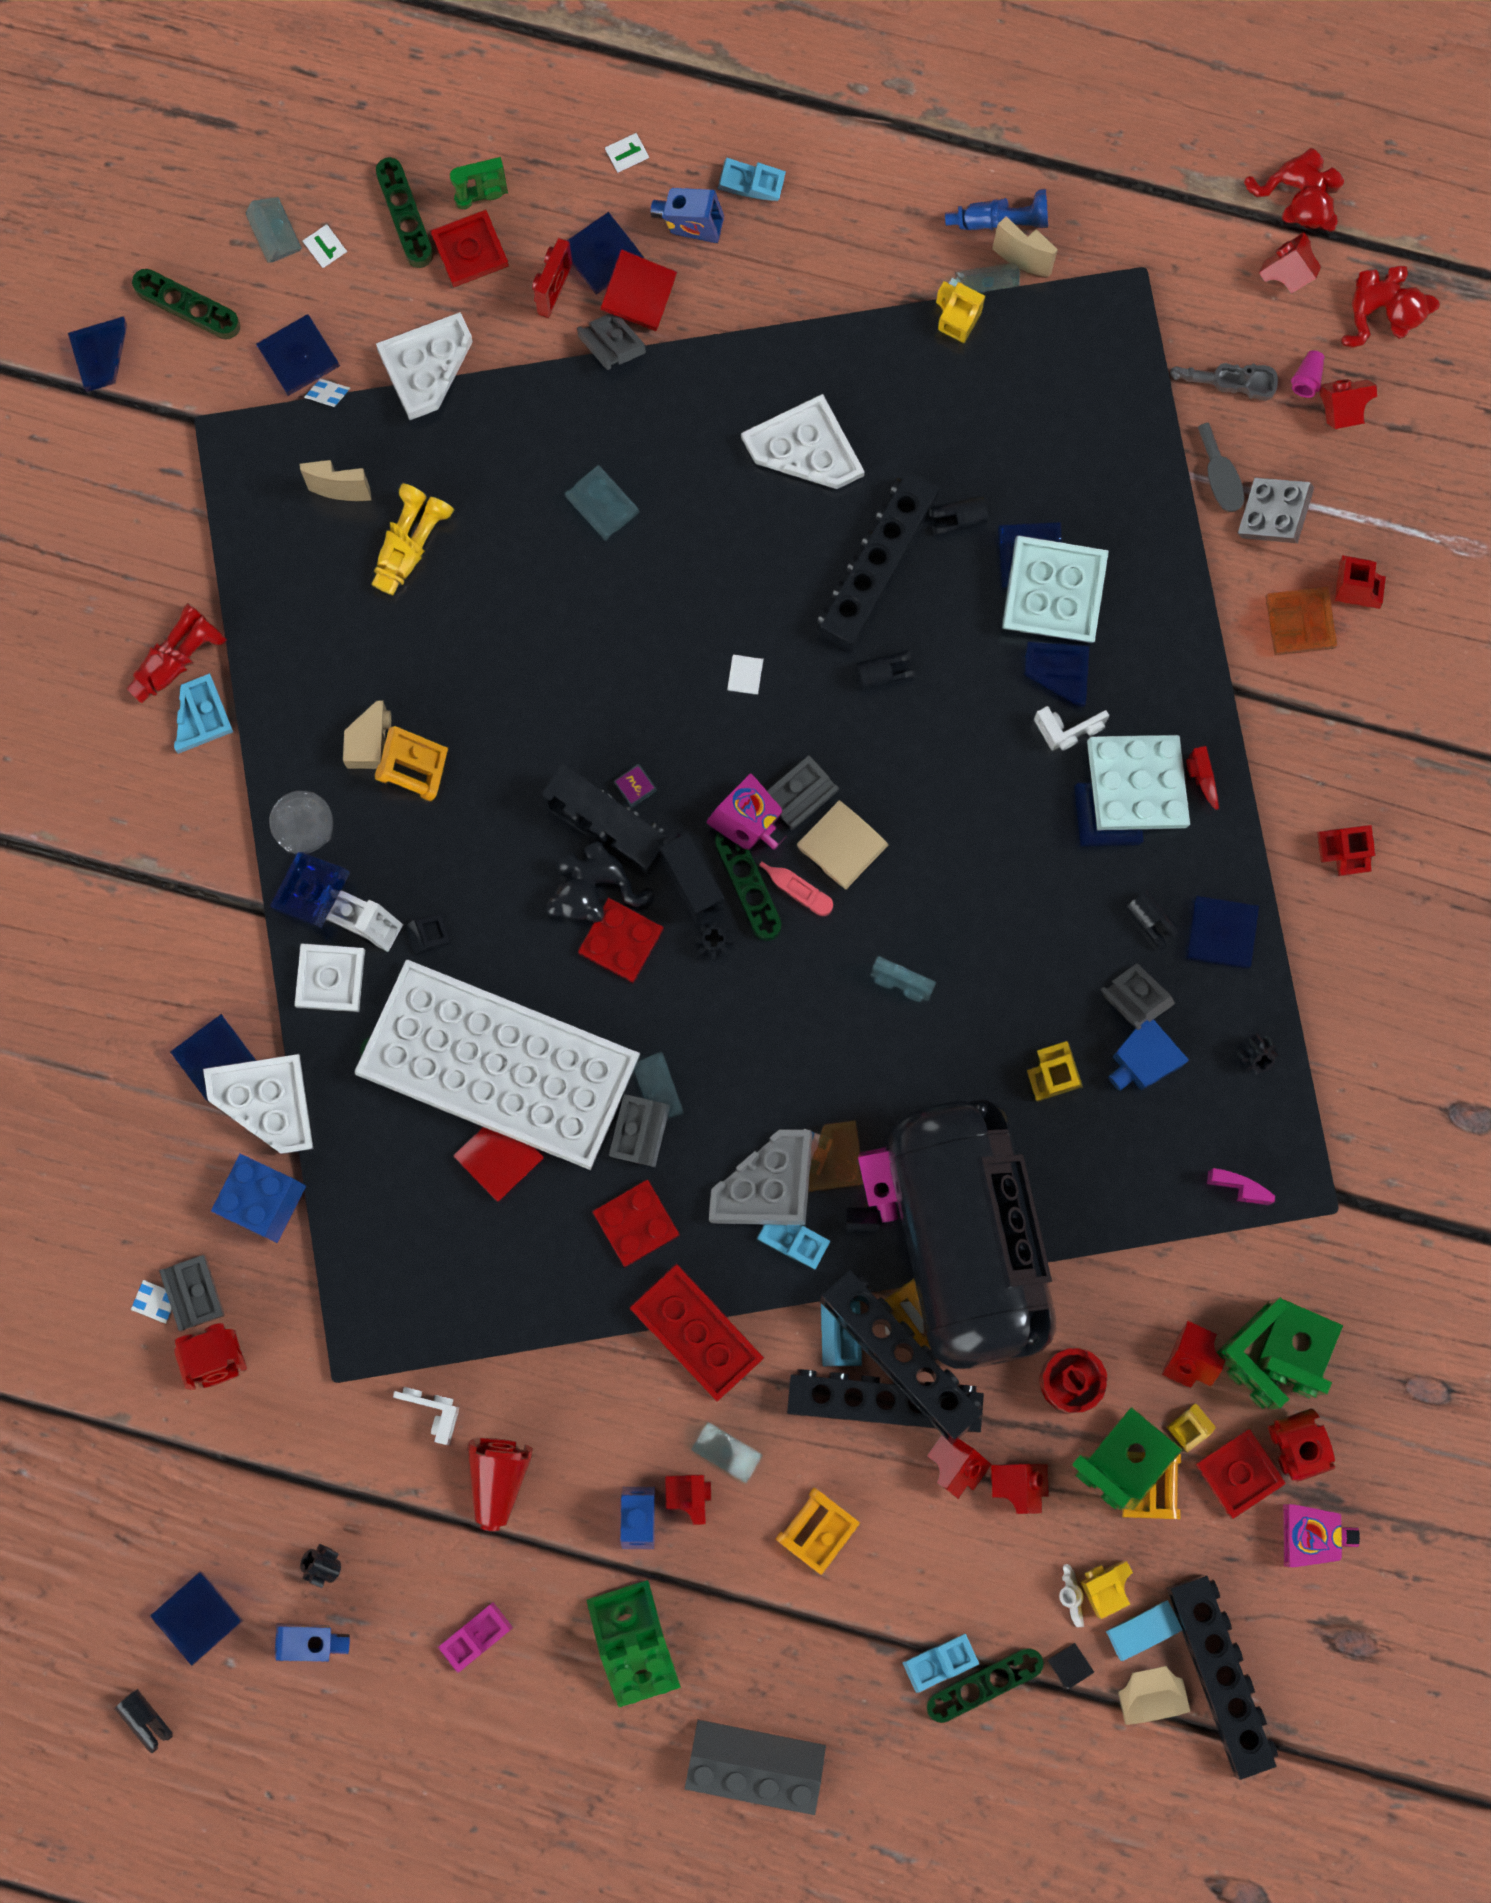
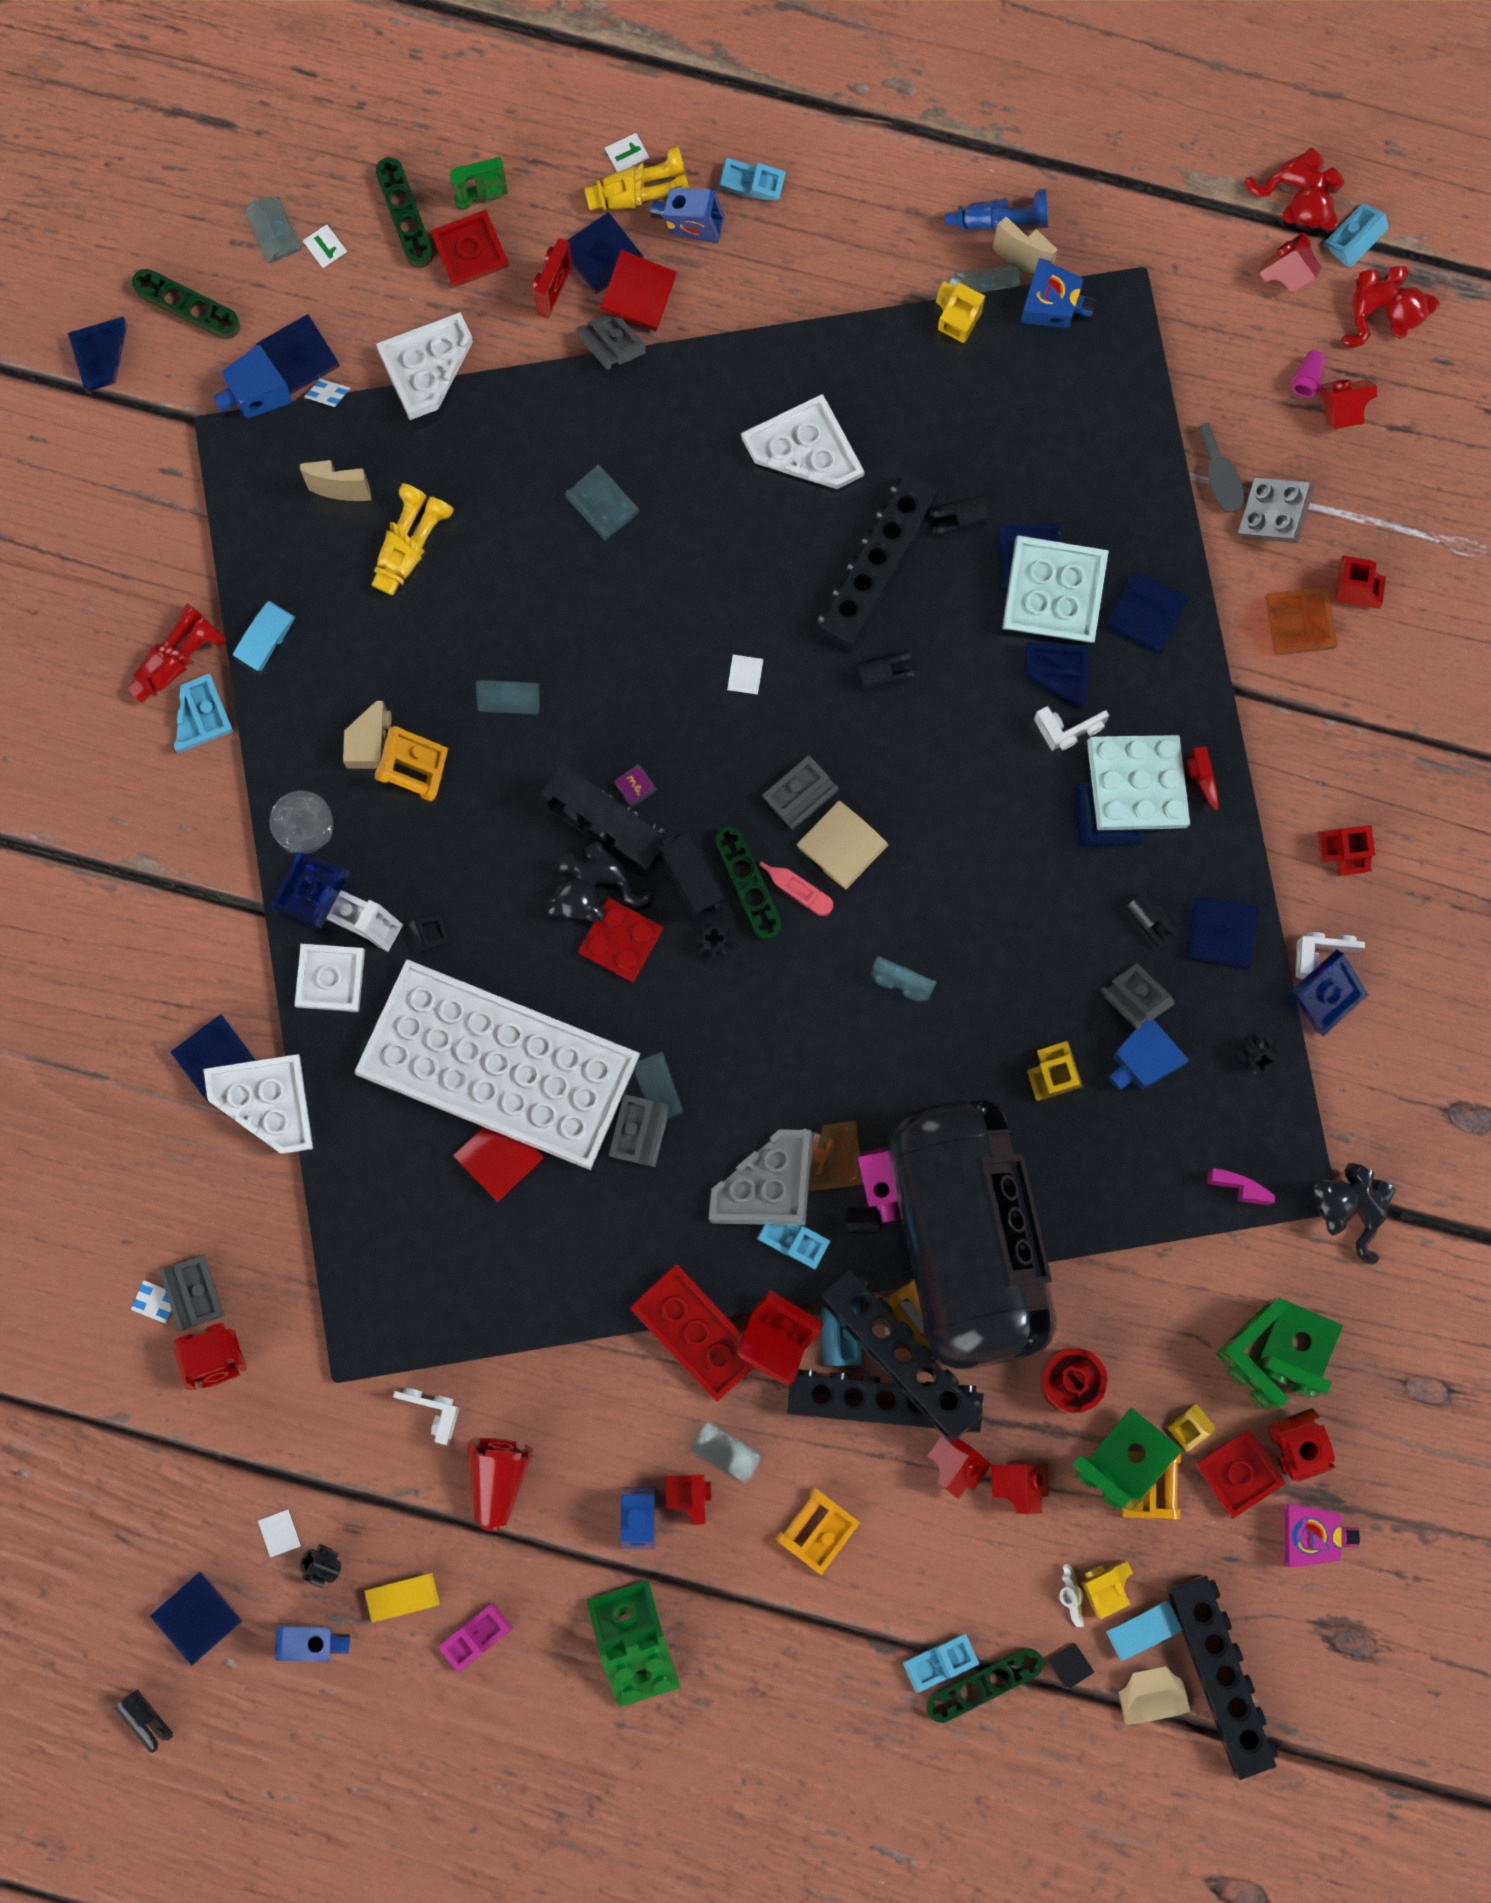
(253, 385): none -> blue torso
(258, 1198): blue brick -> none
(263, 635): none -> medium azure slope
(279, 1533): none -> white sticker
(402, 1597): none -> yellow slope
(508, 697): none -> clear light blue slope
(627, 188): none -> yellow piece
(636, 1223): red plate -> none
(748, 815): dark pink torso -> none
(756, 1767): dark grey slope -> none
(777, 1337): none -> red bracket
(1055, 297): none -> blue torso
(1147, 611): none -> clear blue plate
(1194, 1357): red brick -> none
(1254, 380): flat silver piece -> none
(1308, 960): none -> white bracket
(1329, 992): none -> clear blue plate
(1341, 1200): none -> black animal
(1357, 234): none -> medium azure slope

